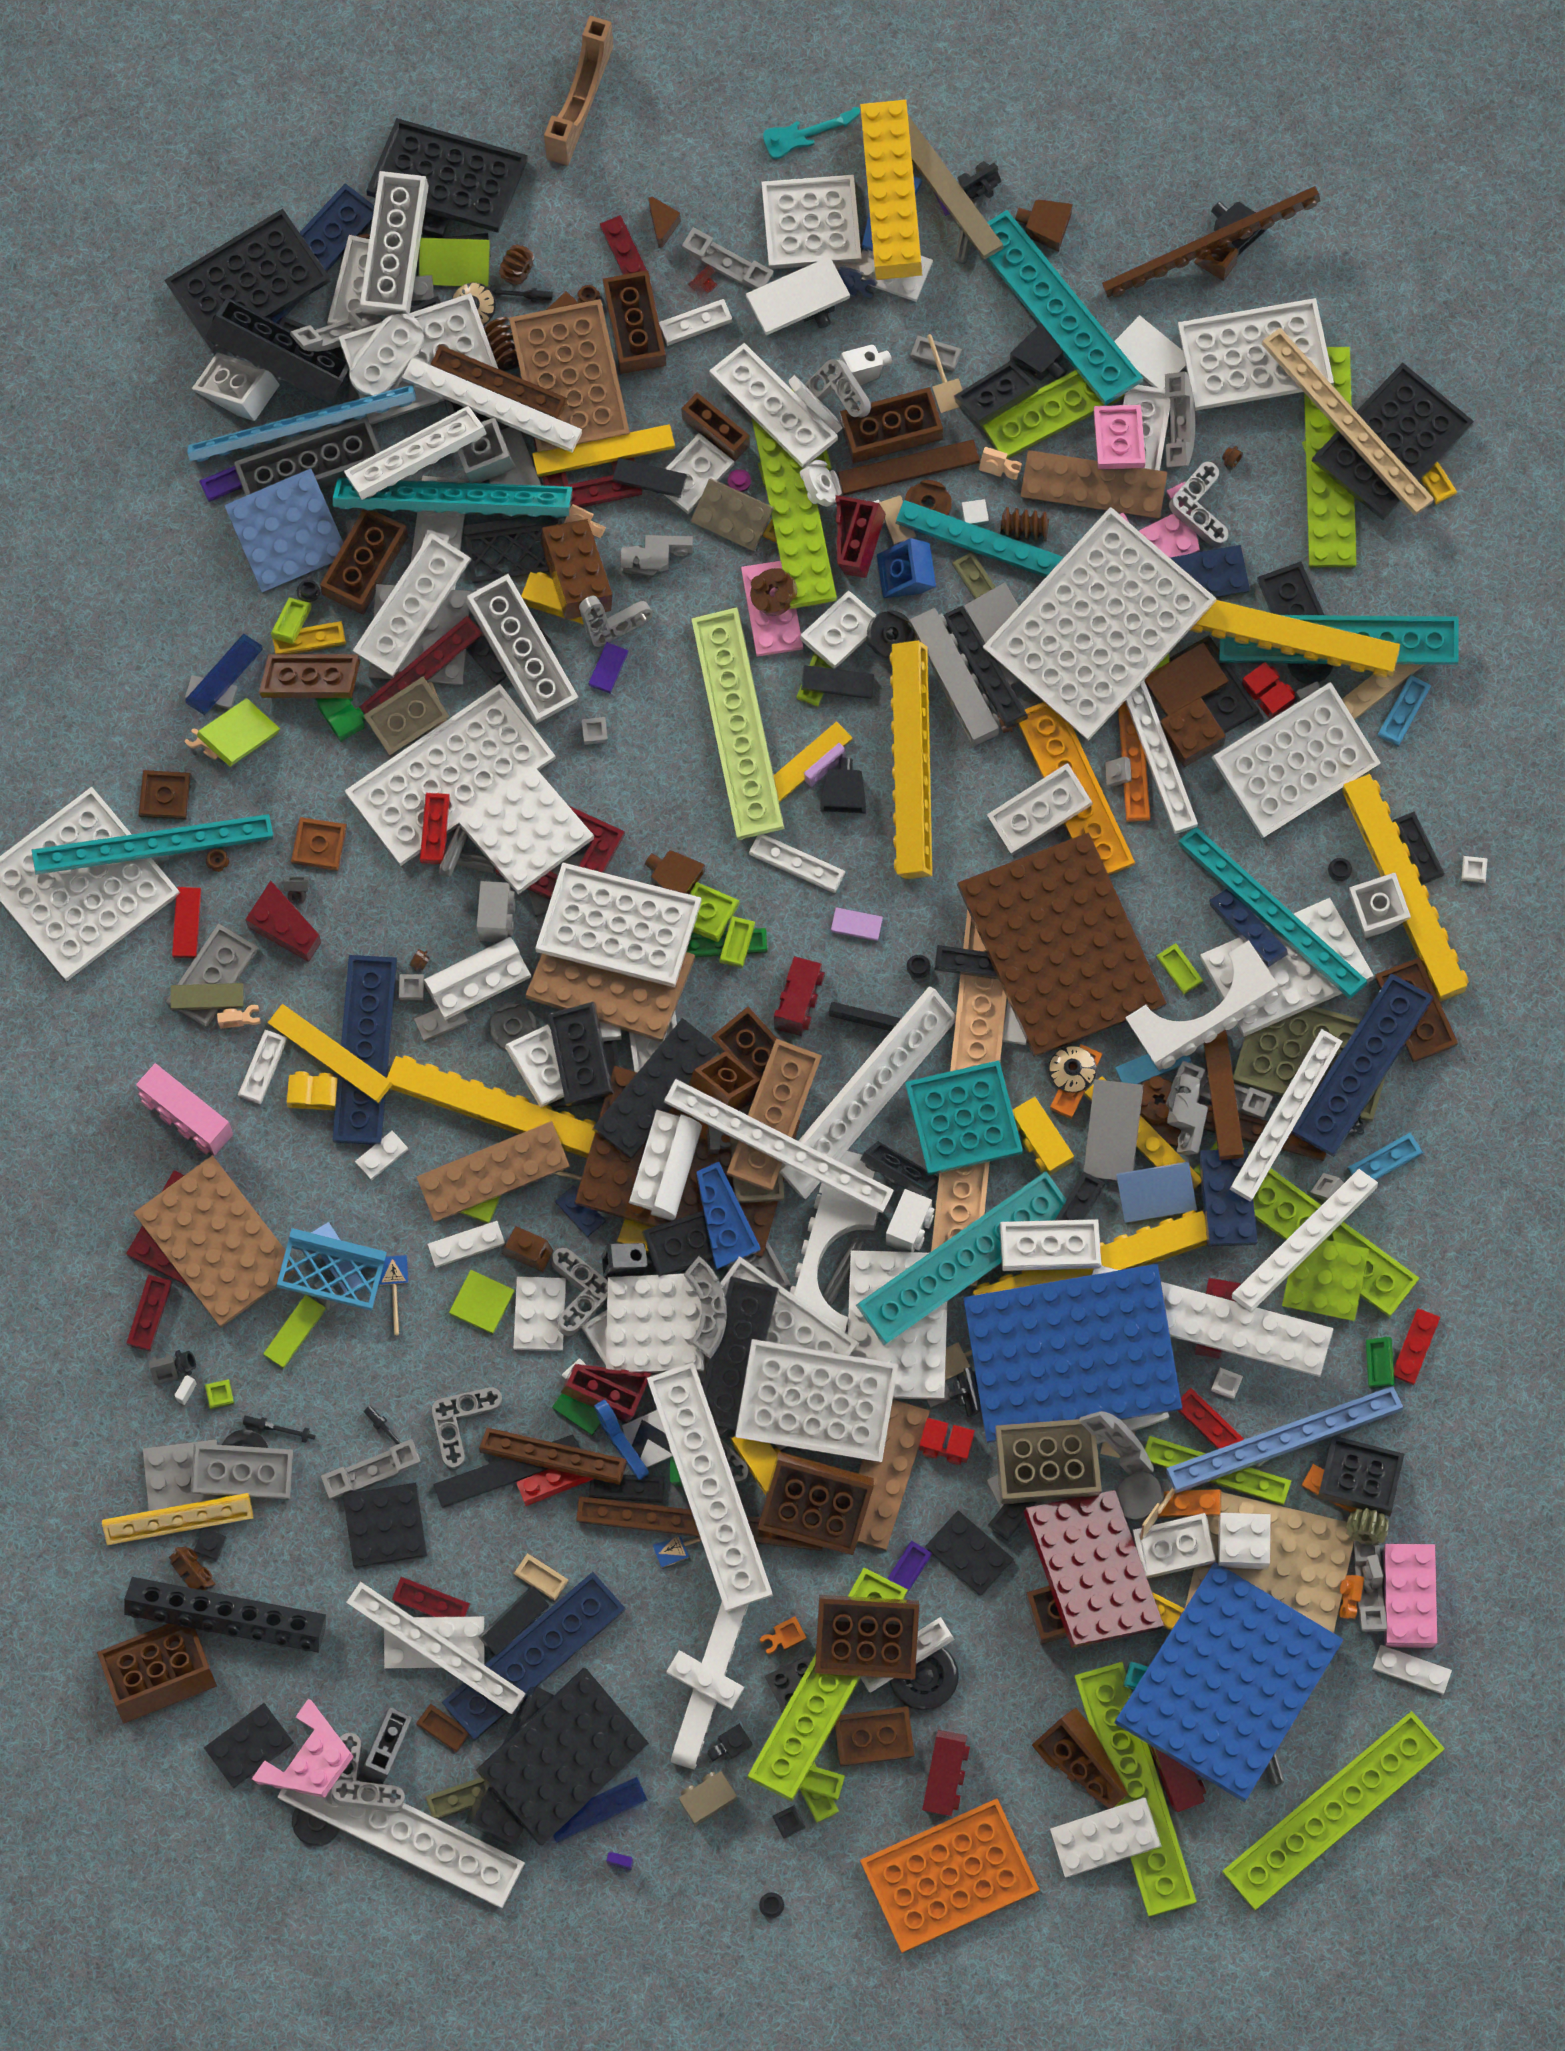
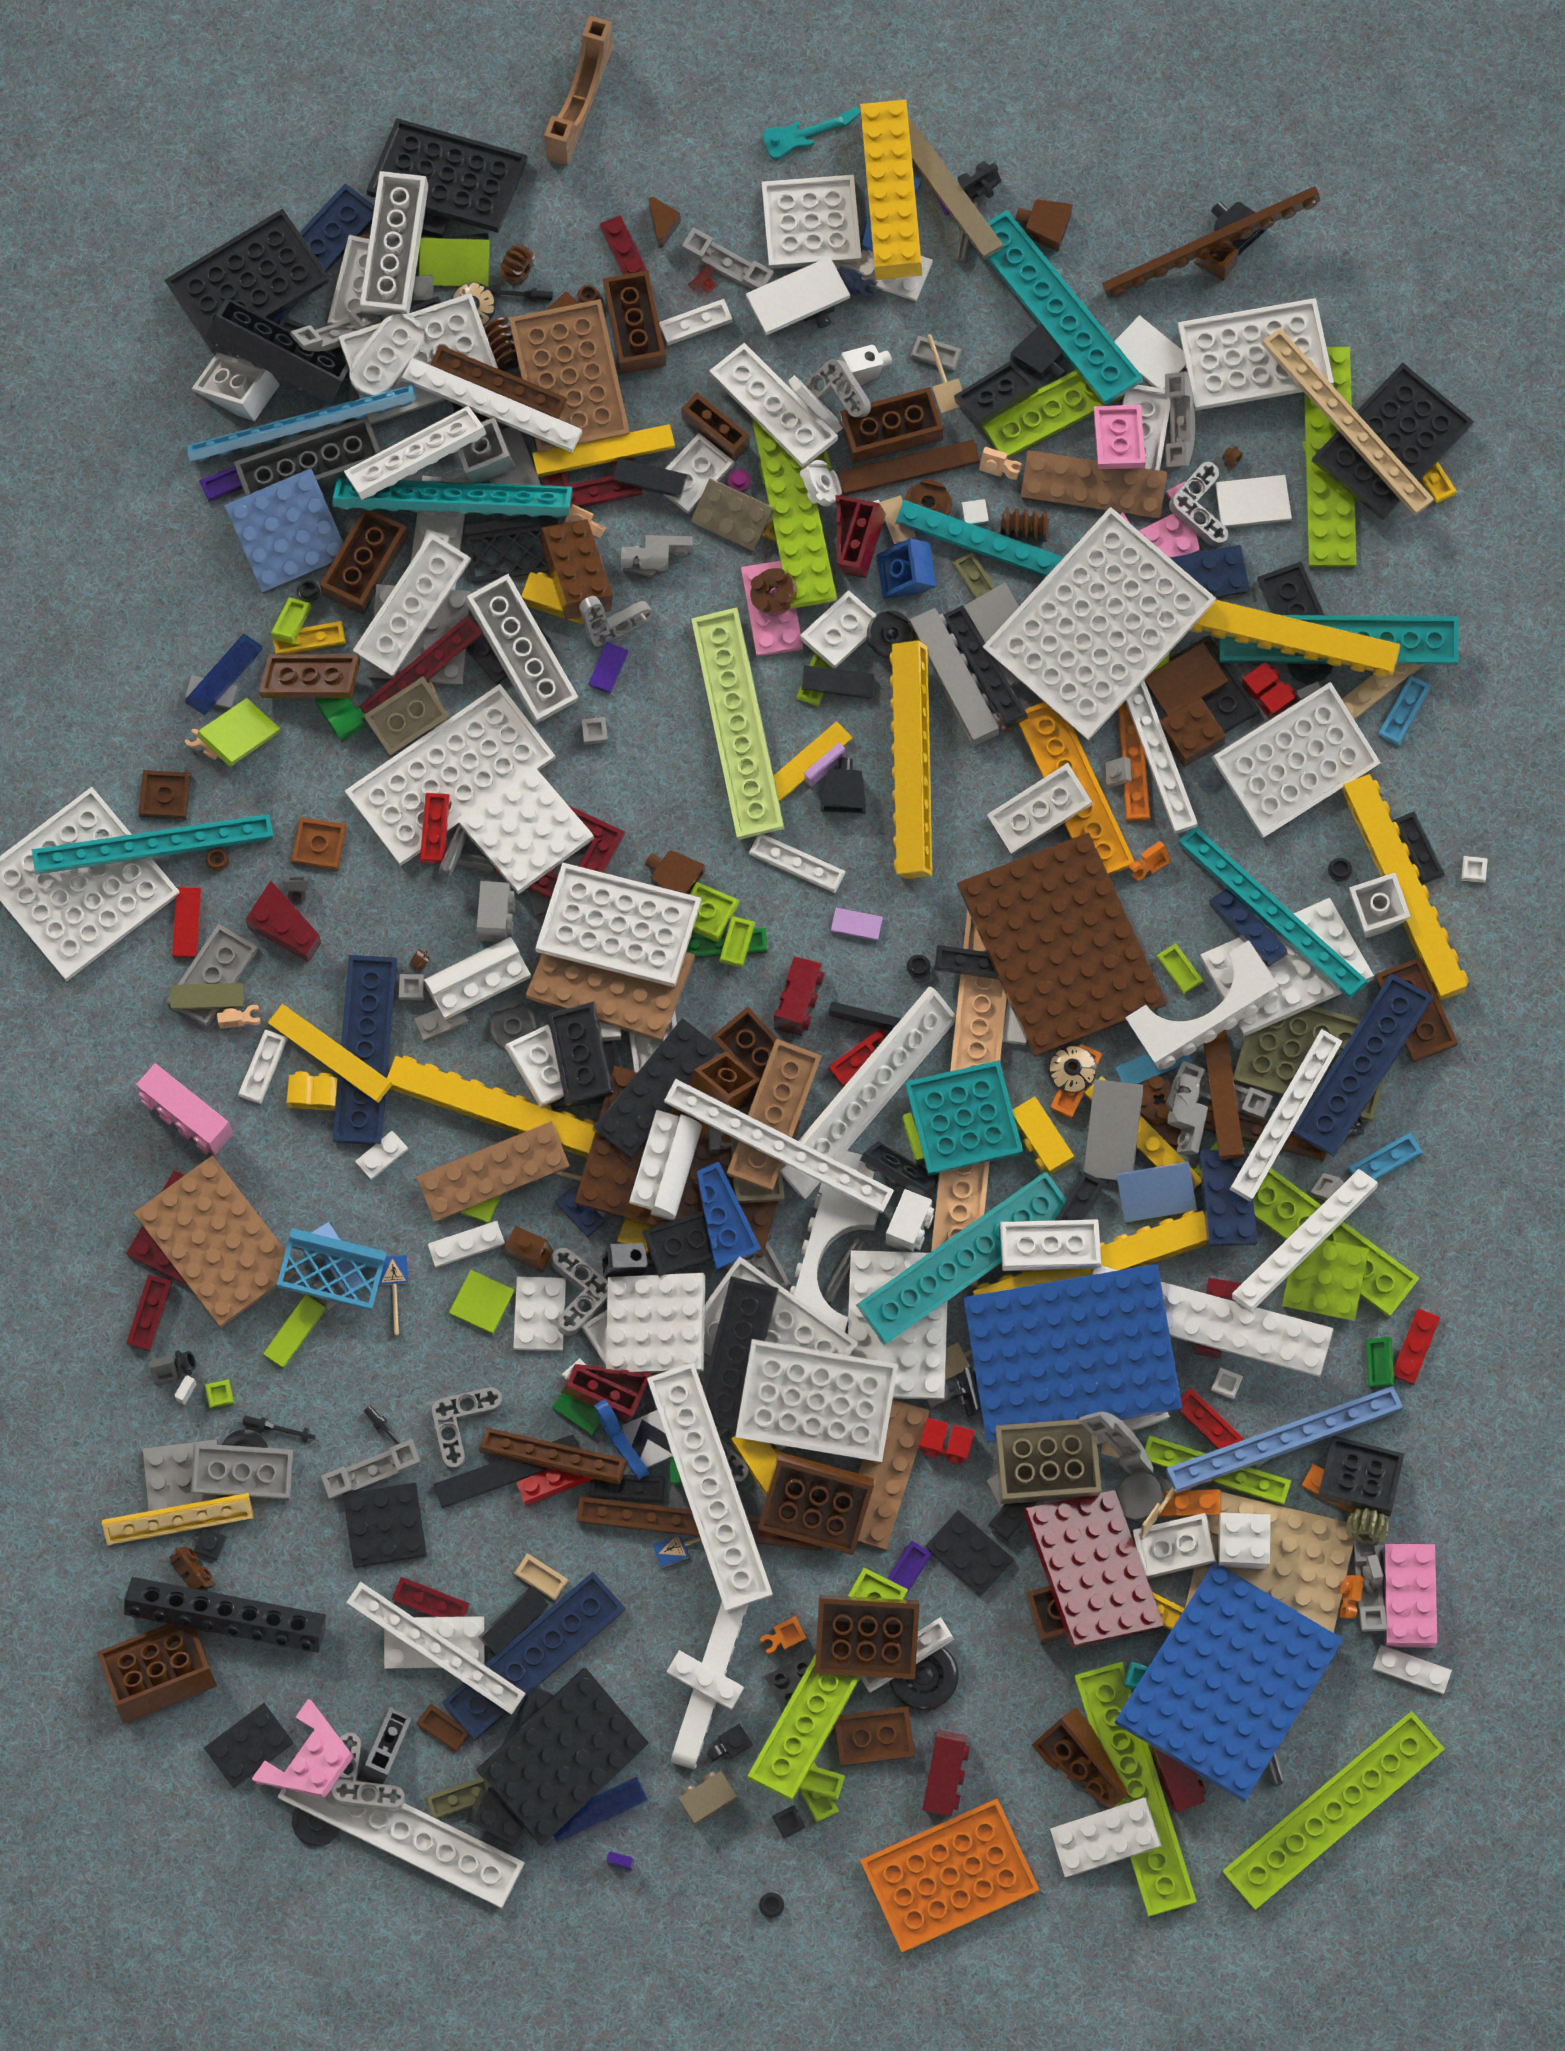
(713, 1307): light grey tile -> none
(850, 1063): none -> red plate
(913, 1138): none -> lime tile
(1152, 861): none -> orange plate
(1253, 501): none -> white tile

